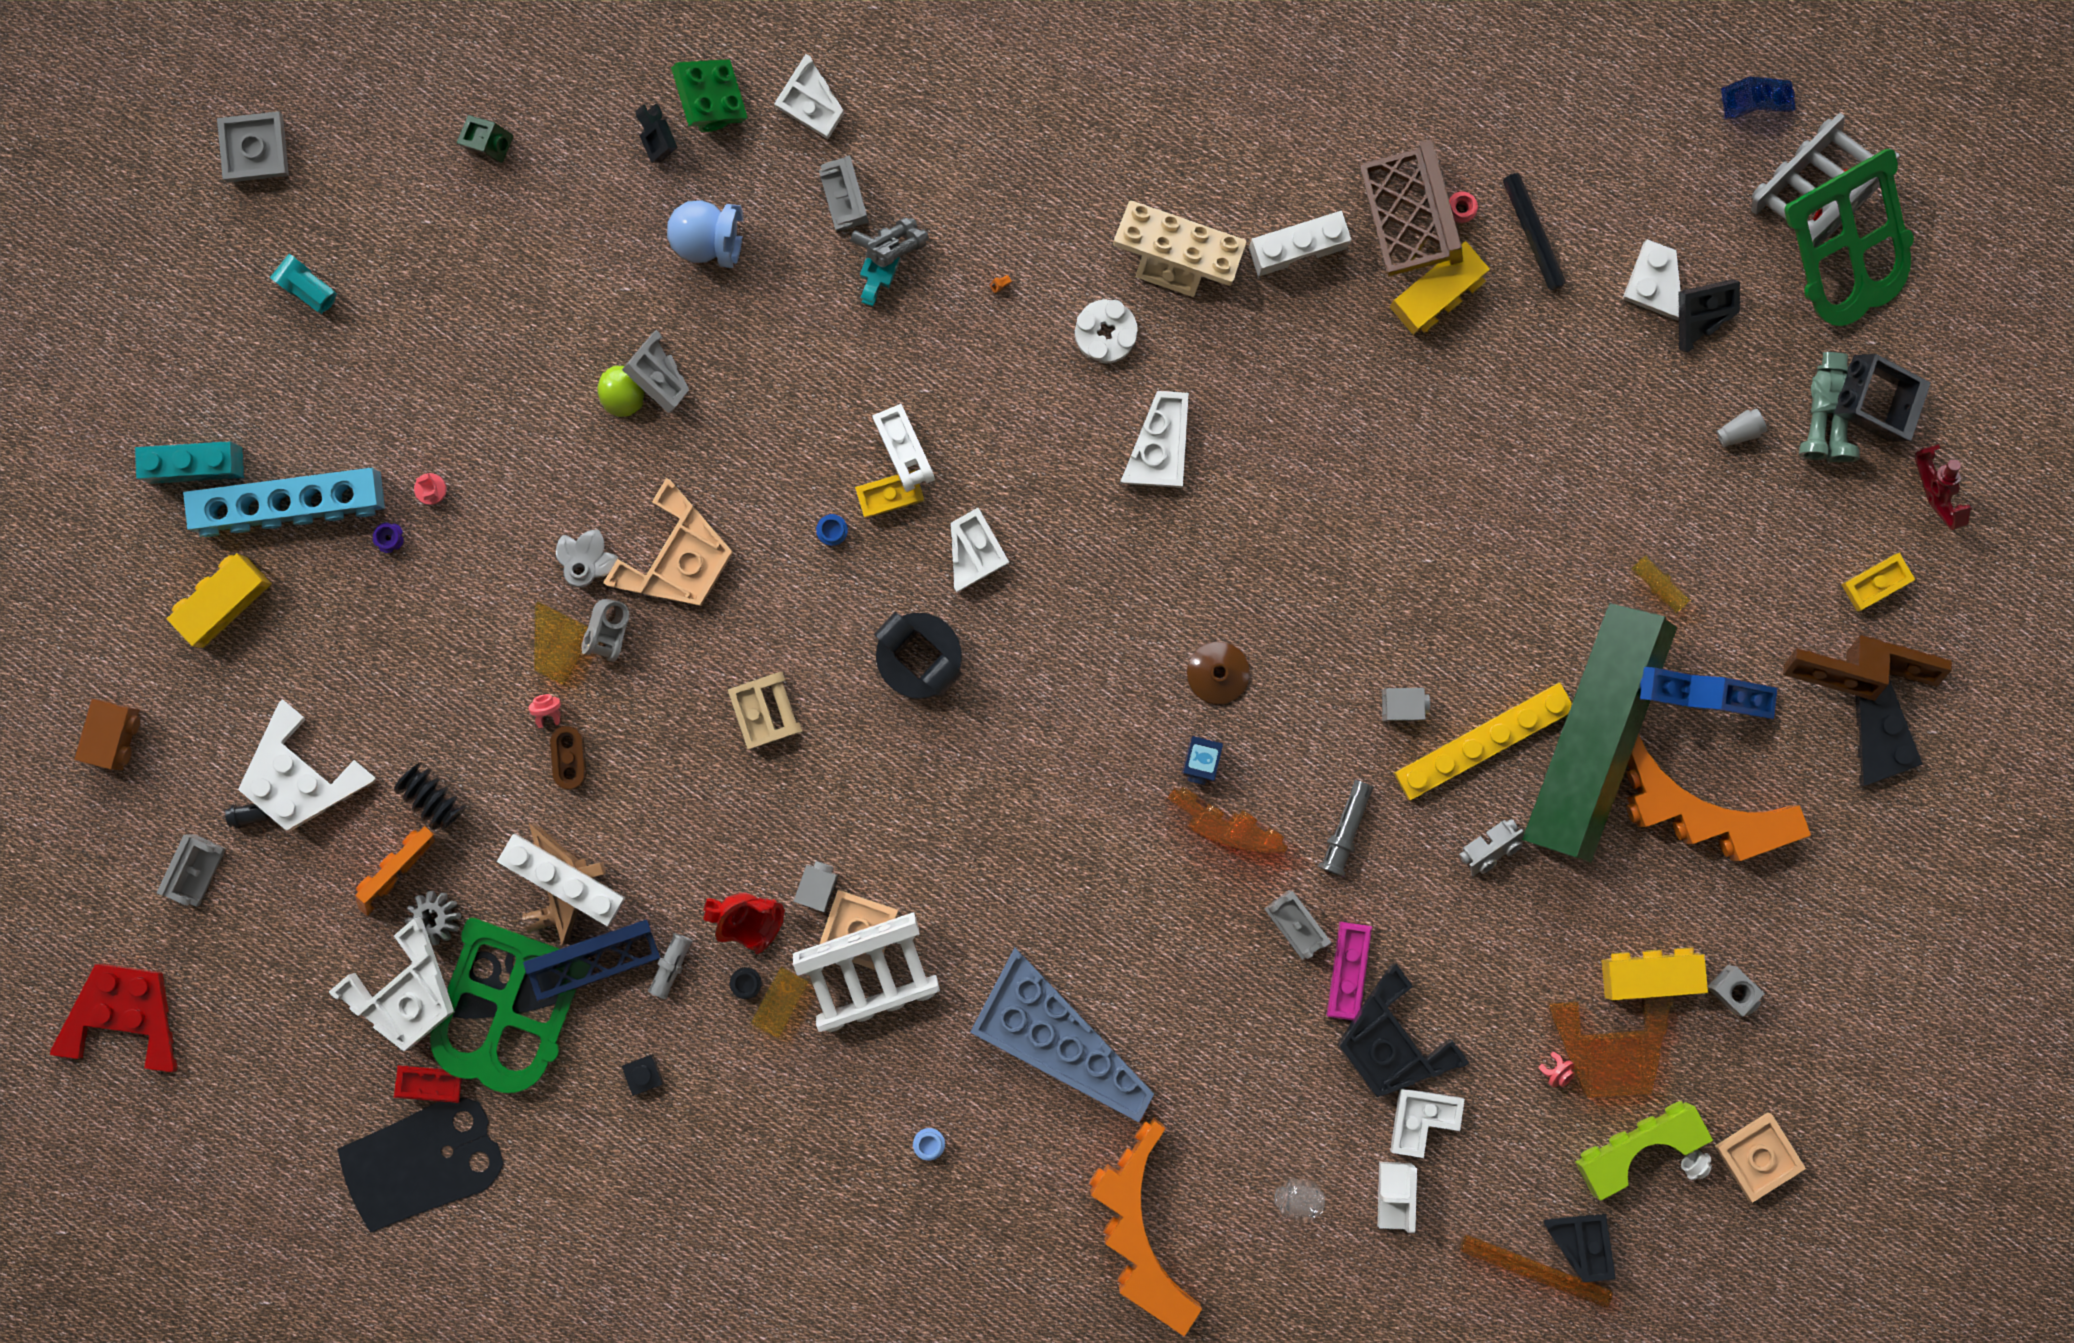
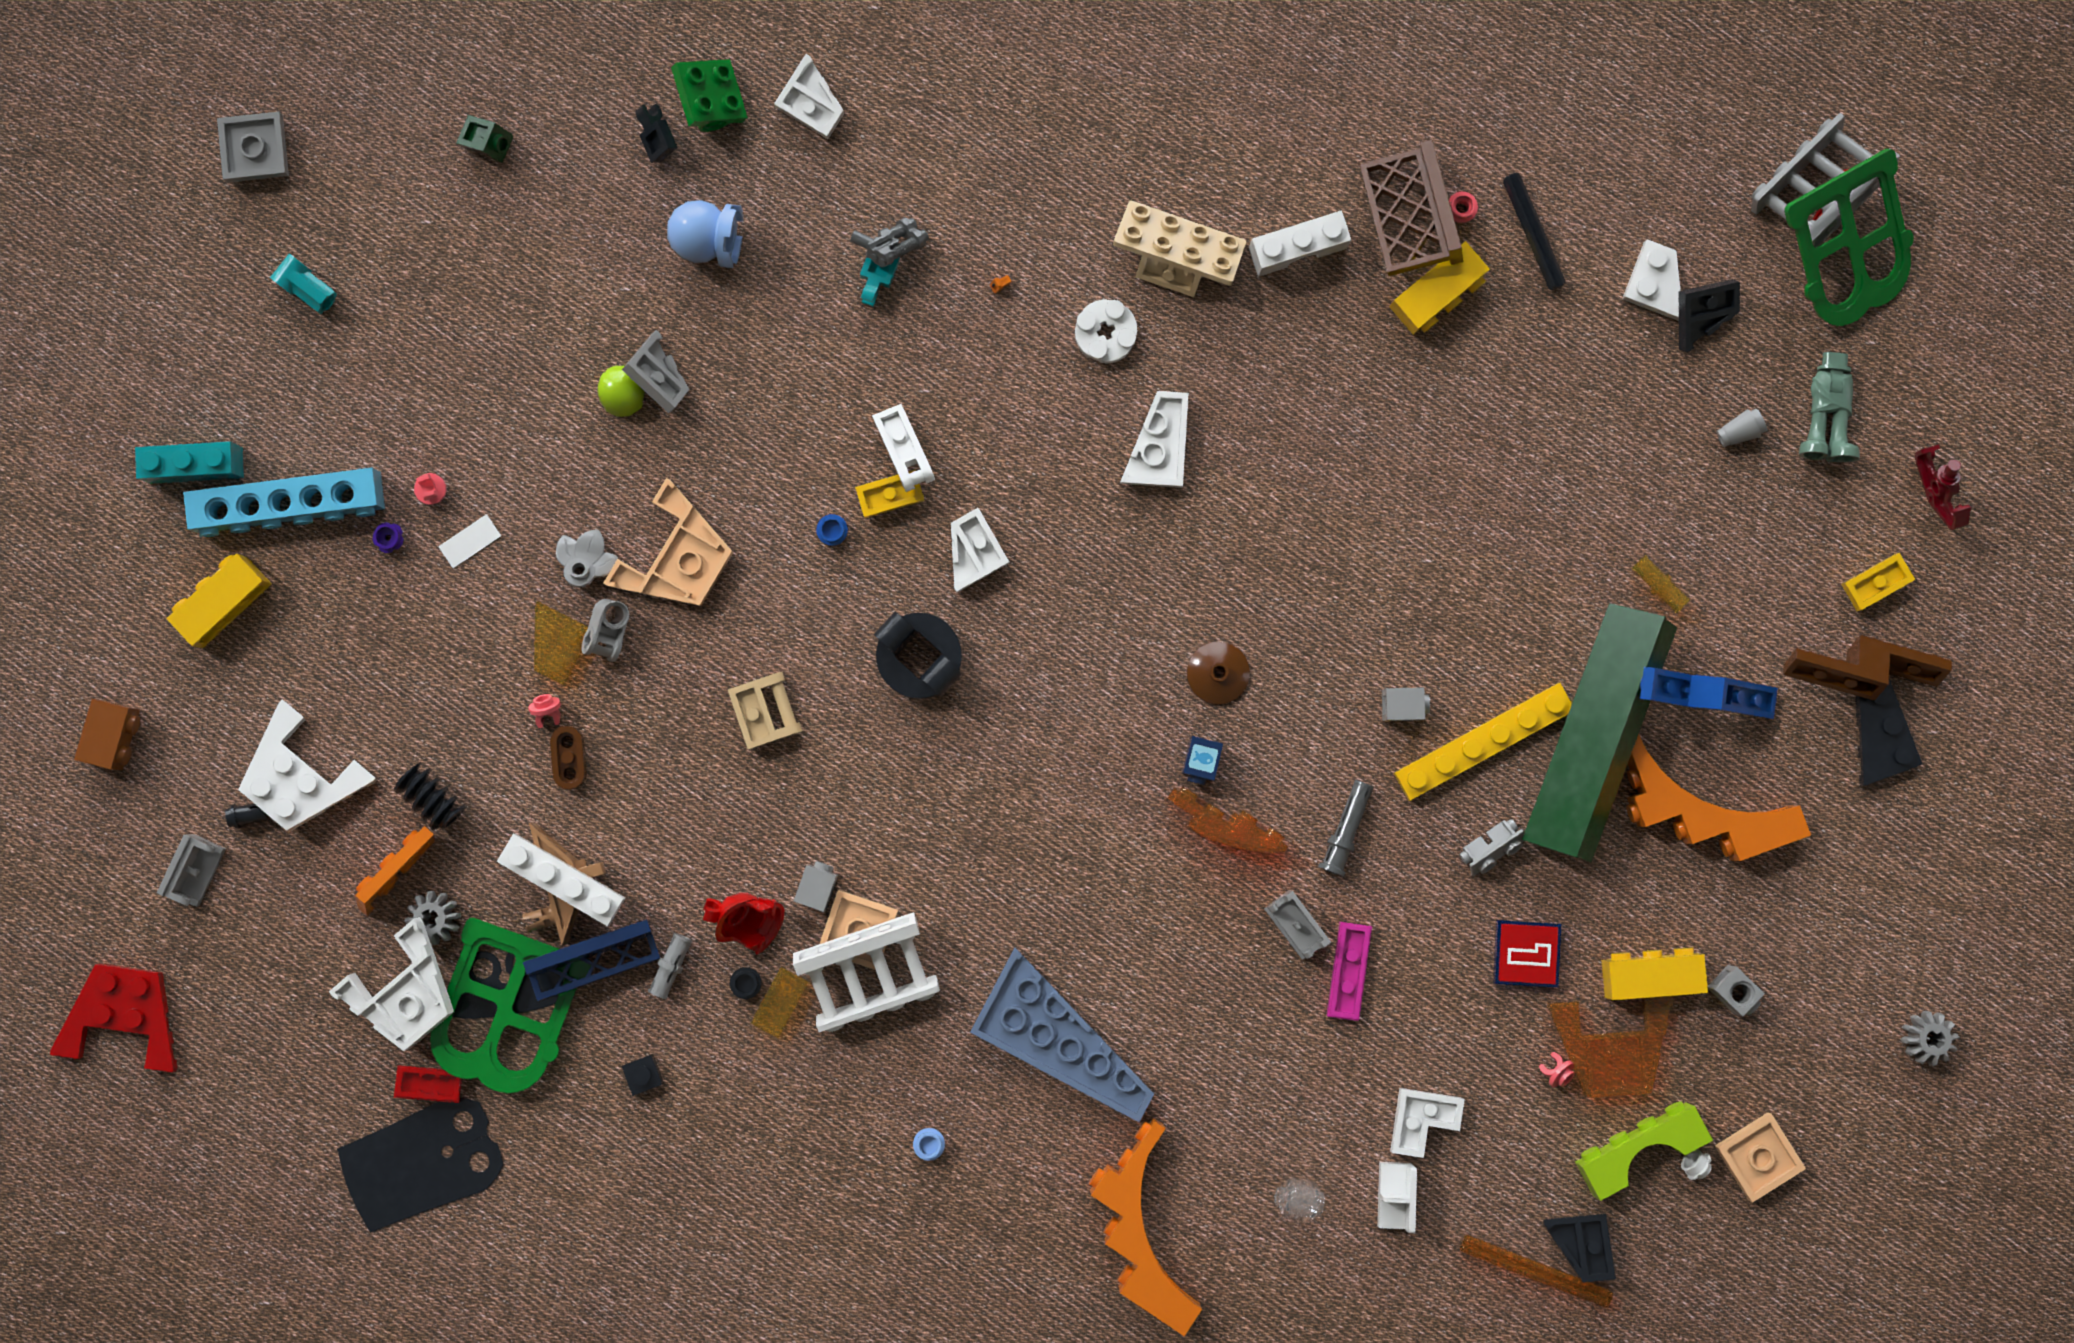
(469, 541): none -> white sticker
(843, 194): light grey hinge -> none
(1383, 1050): black wing -> none
(1527, 953): none -> red tile
(1757, 94): clear blue bracket -> none
(1910, 393): black window -> none
(1940, 1042): none -> light grey gear

